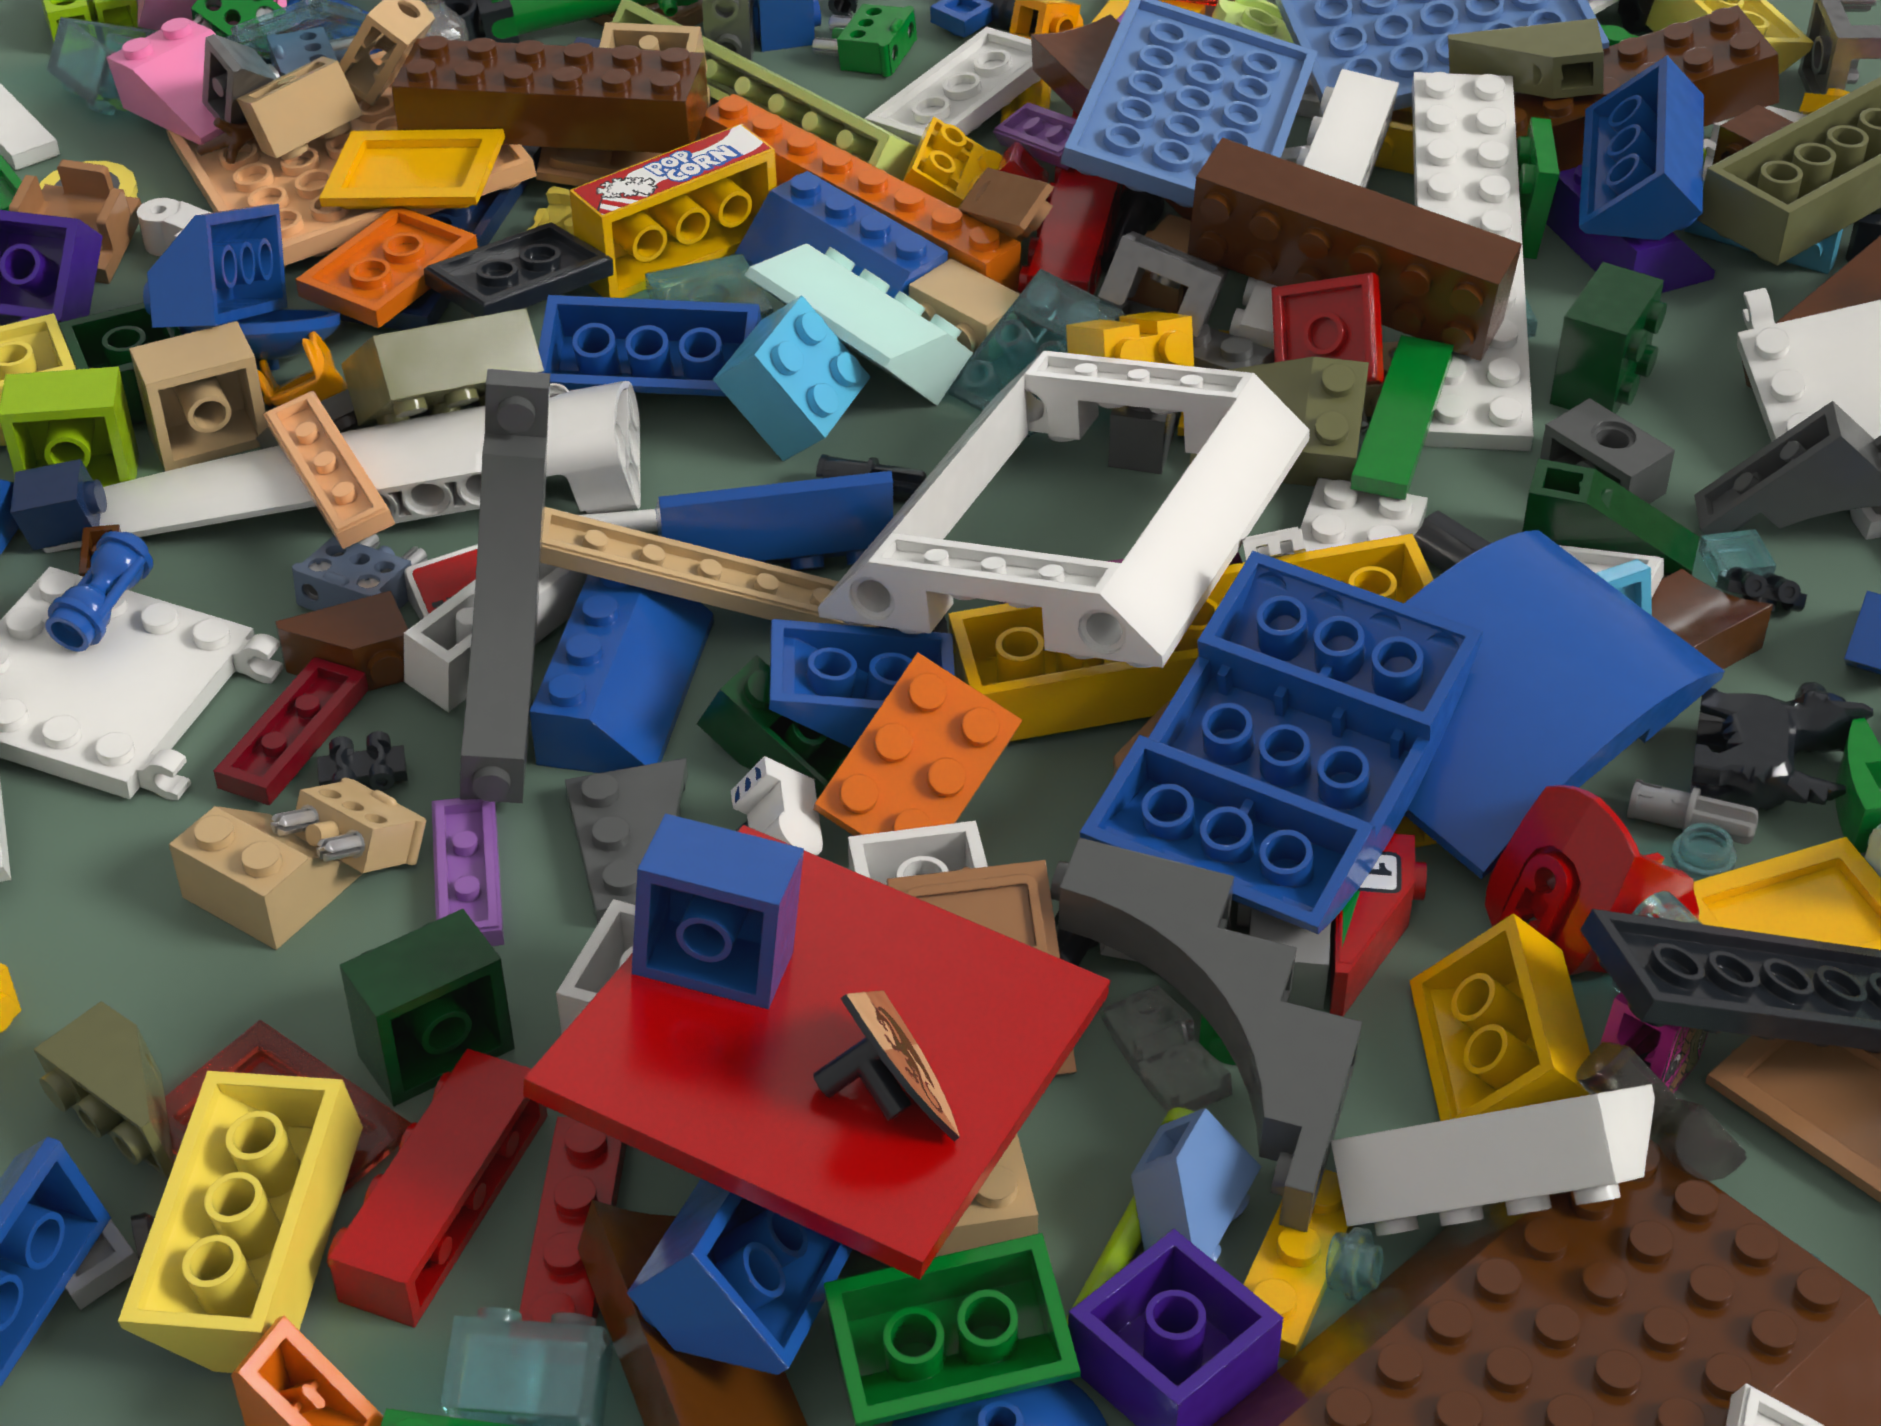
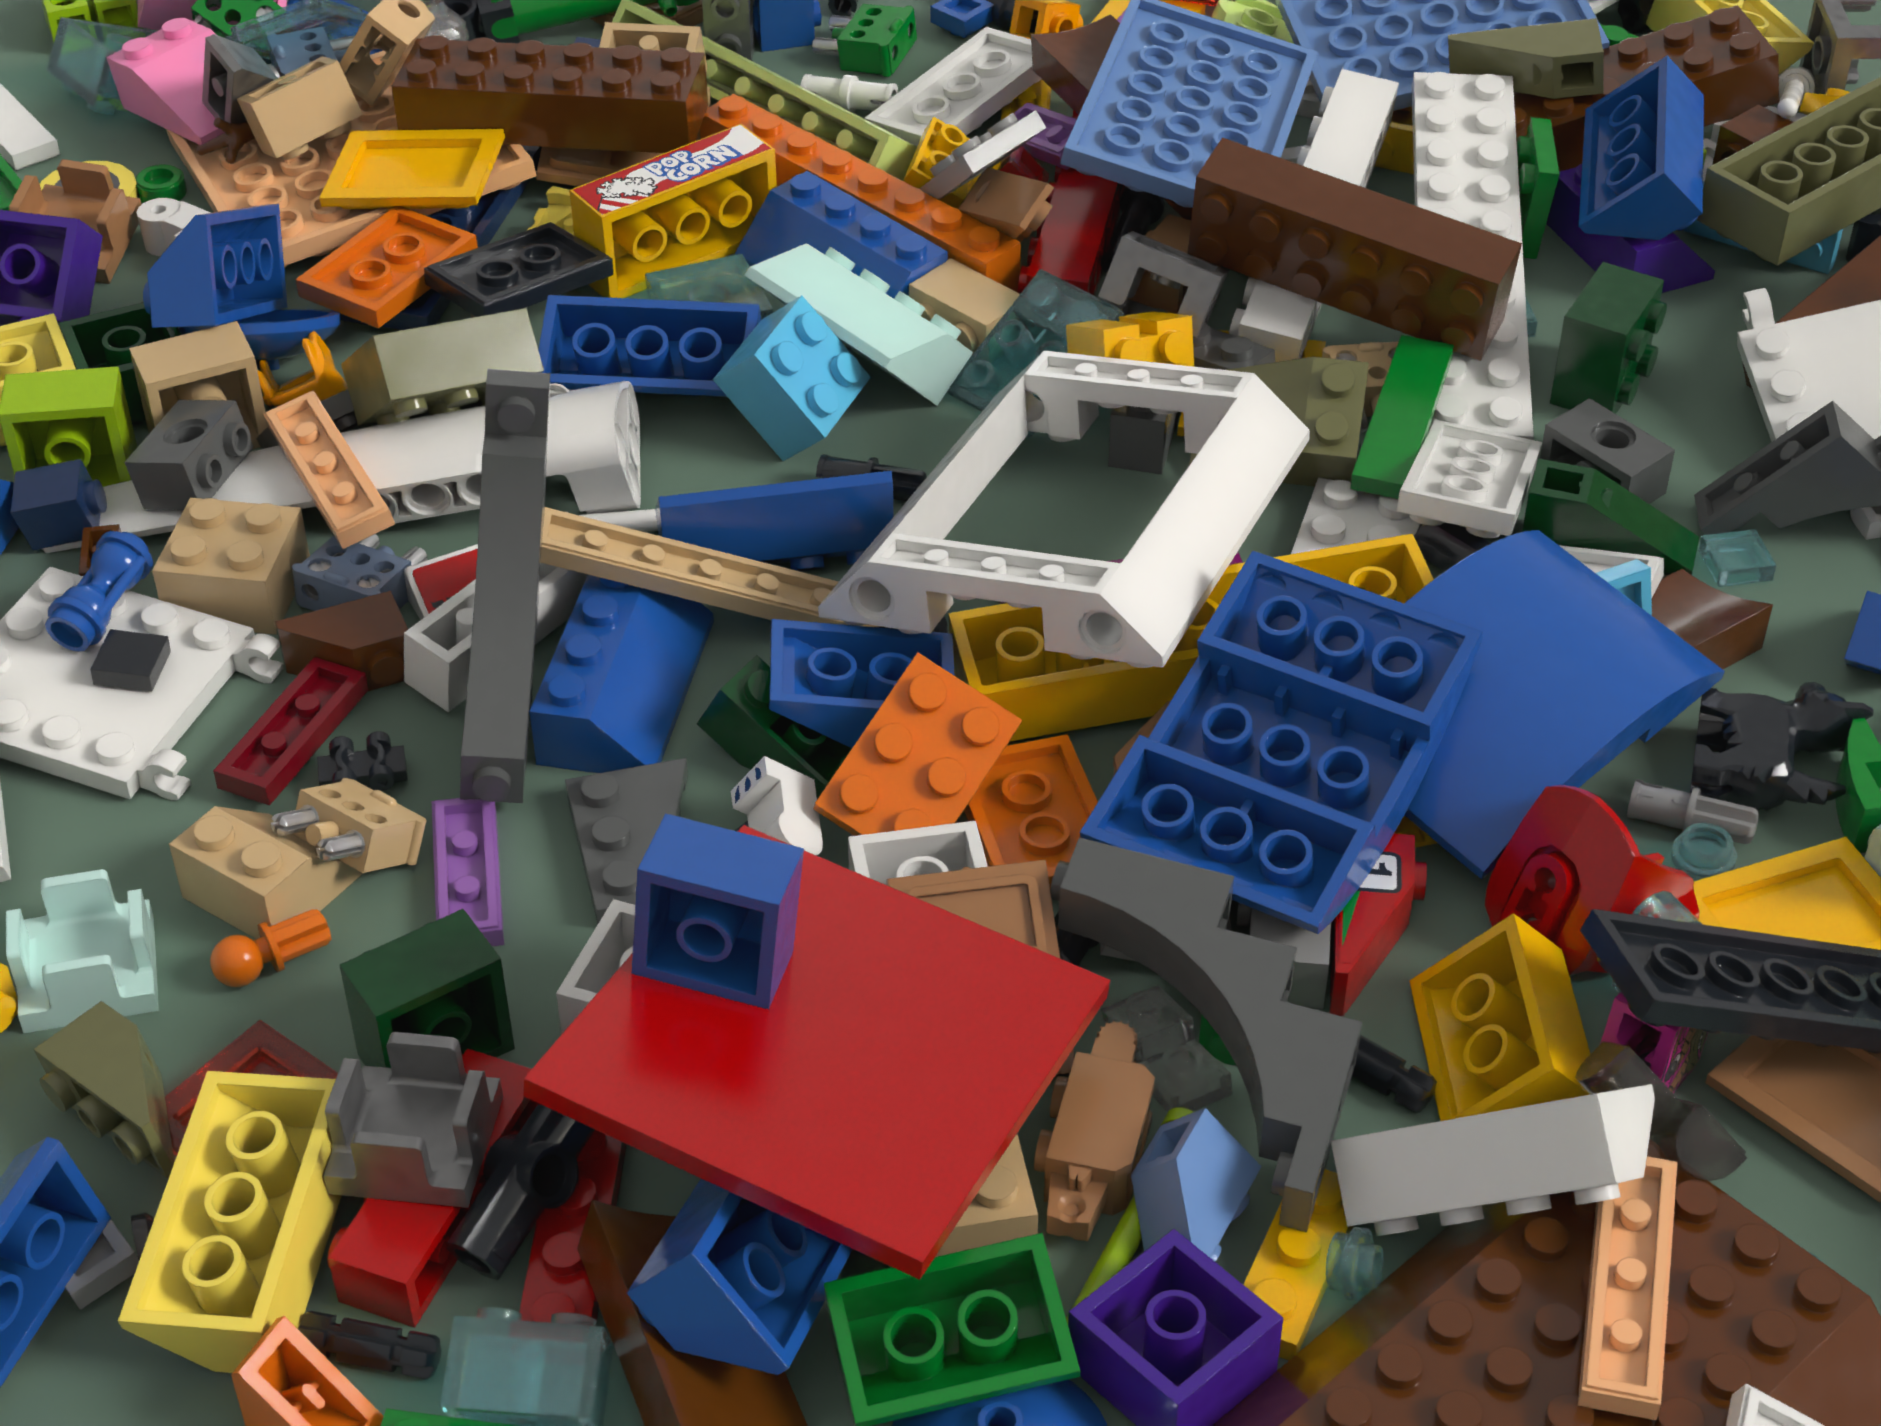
(82, 952): none -> light aqua panel
(130, 660): none -> black tile
(160, 182): none -> green tile
(189, 453): none -> dark grey brick
(233, 561): none -> tan brick
(239, 959): none -> orange axle
(372, 1344): none -> black axle
(412, 1126): none -> flat silver panel
(521, 1180): none -> black piece
(849, 91): none -> white pin
(884, 1060): shield -> none
(982, 153): none -> light grey plate
(1033, 804): none -> orange plate
(1096, 1135): none -> medium nougat hinge
(1275, 543): white tile -> none
(1330, 321): red tile -> none
(1387, 1073): none -> black axle
(1469, 479): none -> white plate
(1629, 1295): none -> light nougat tile
(1763, 588): black piece -> none
(1792, 87): none -> white piece

